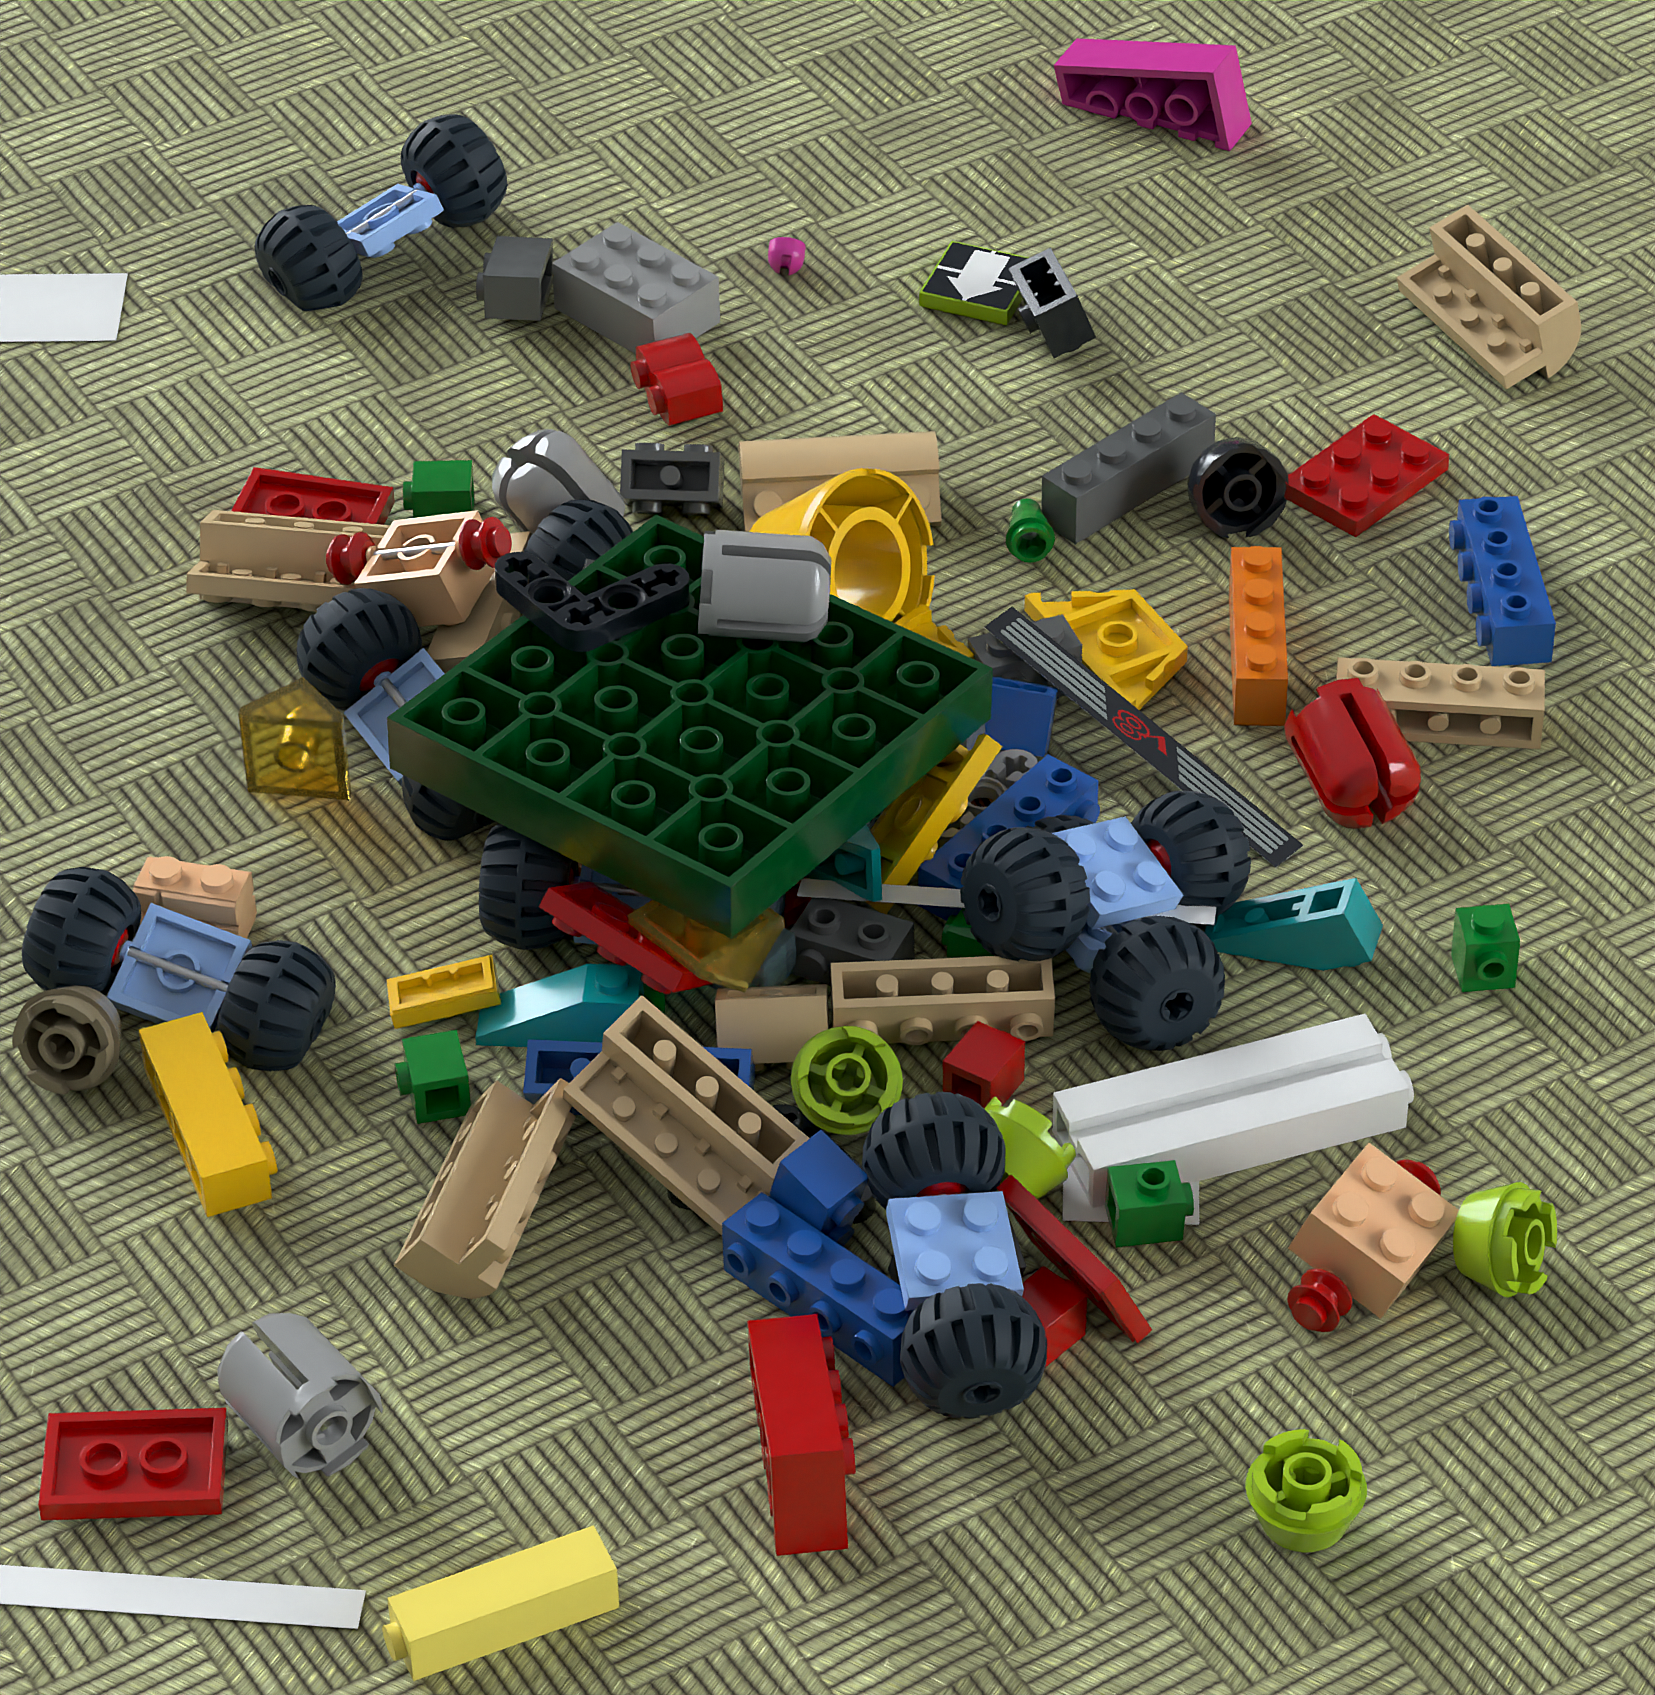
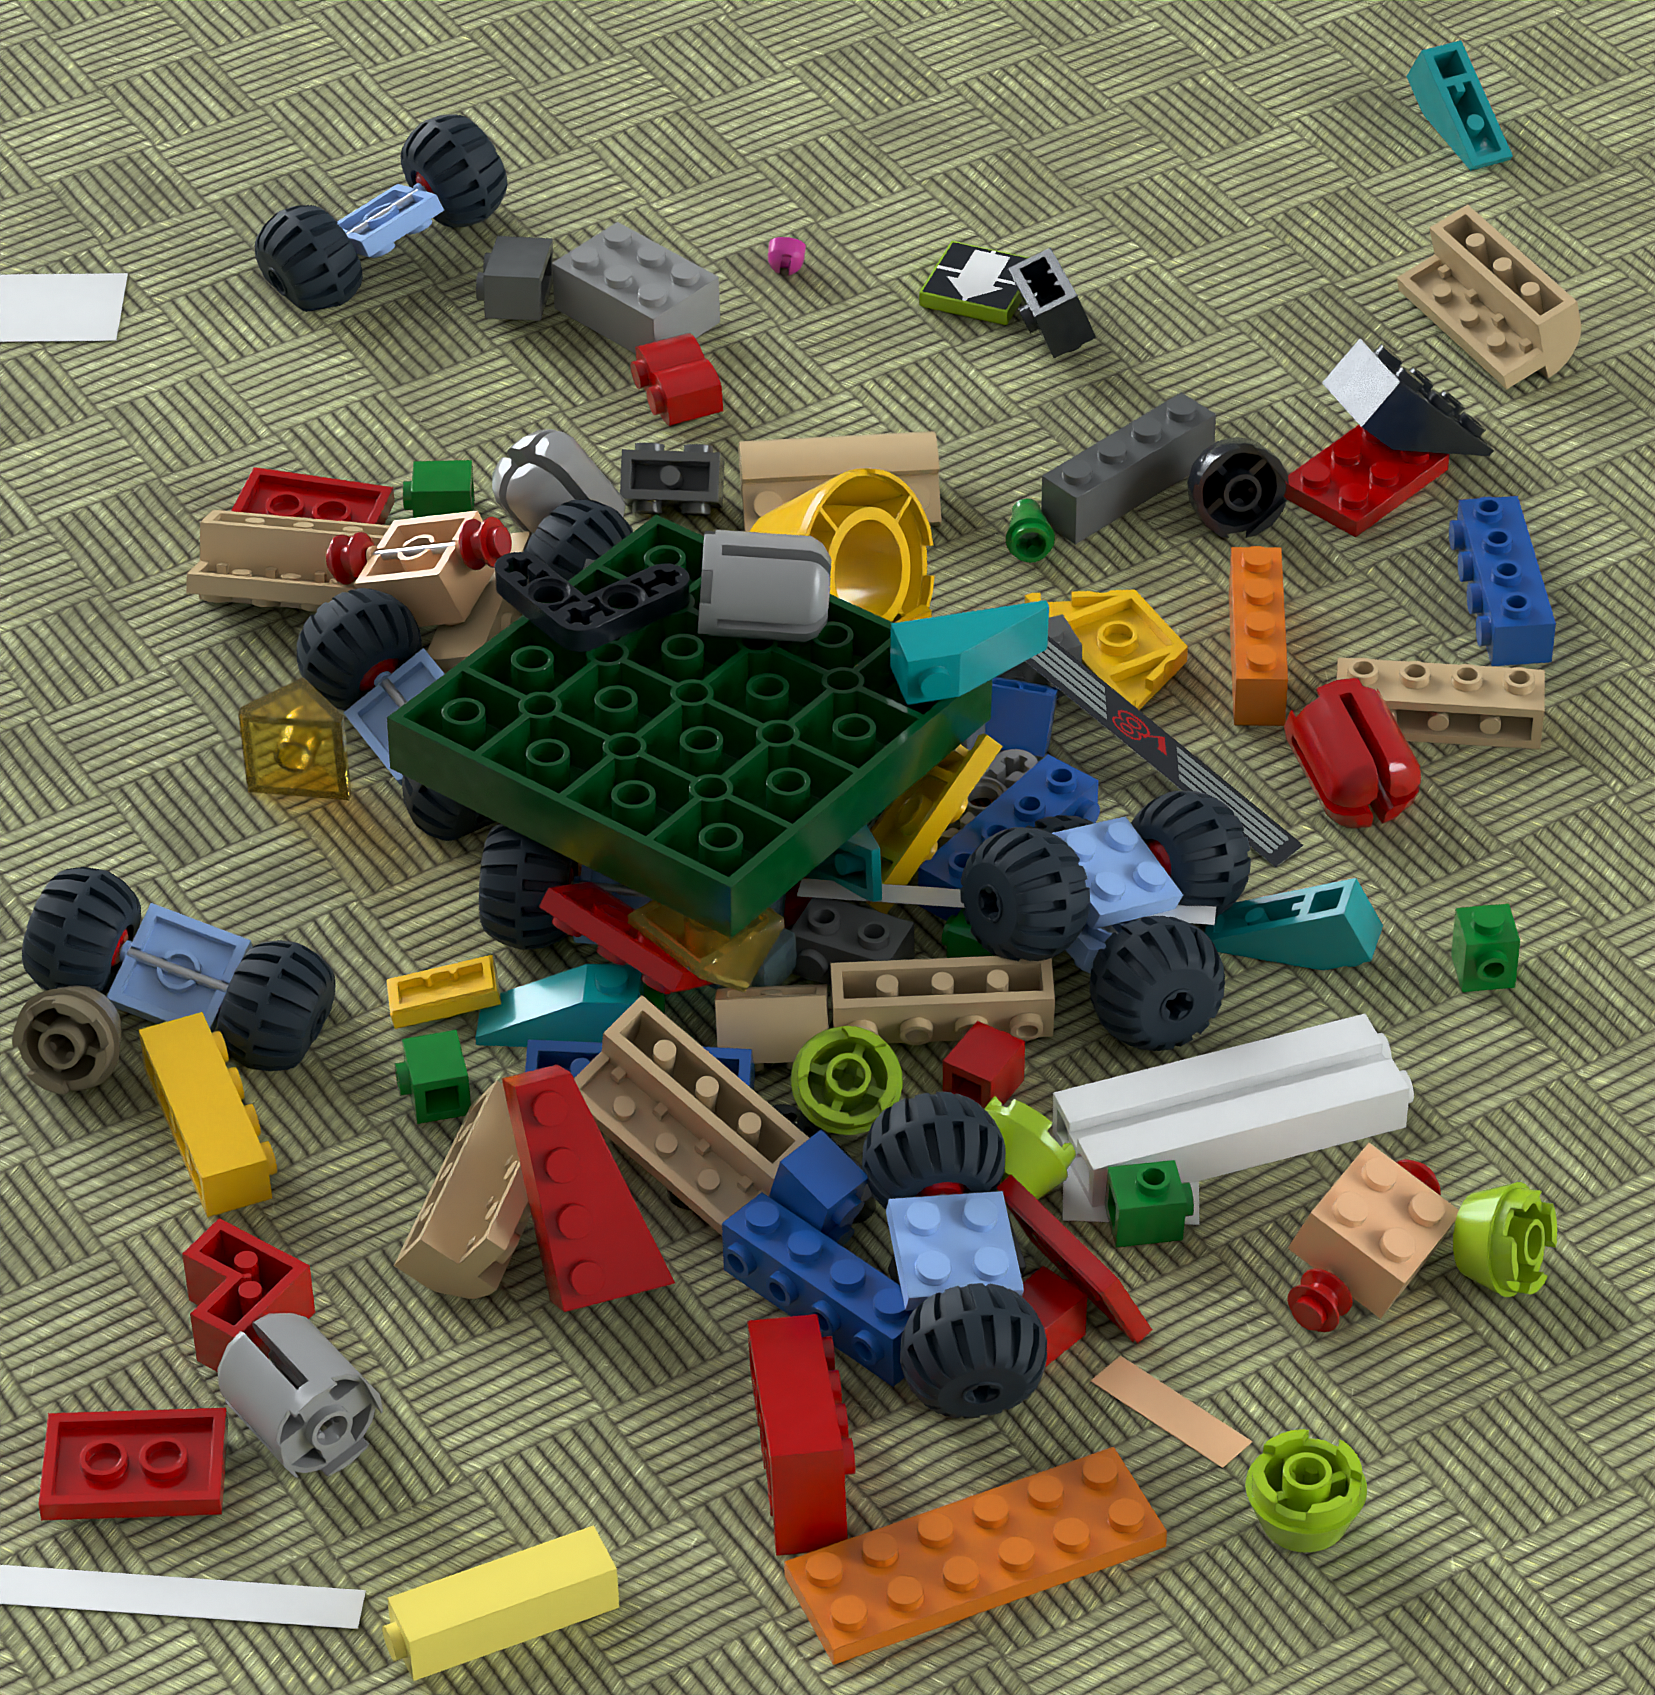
(199, 891): light nougat brick -> none
(238, 1282): none -> red brick
(579, 1203): none -> red wedge
(963, 650): none -> teal slope
(974, 1555): none -> orange plate
(1160, 84): dark pink wedge -> none
(1171, 1411): none -> light nougat sticker
(1401, 406): none -> black slope
(1457, 105): none -> teal slope

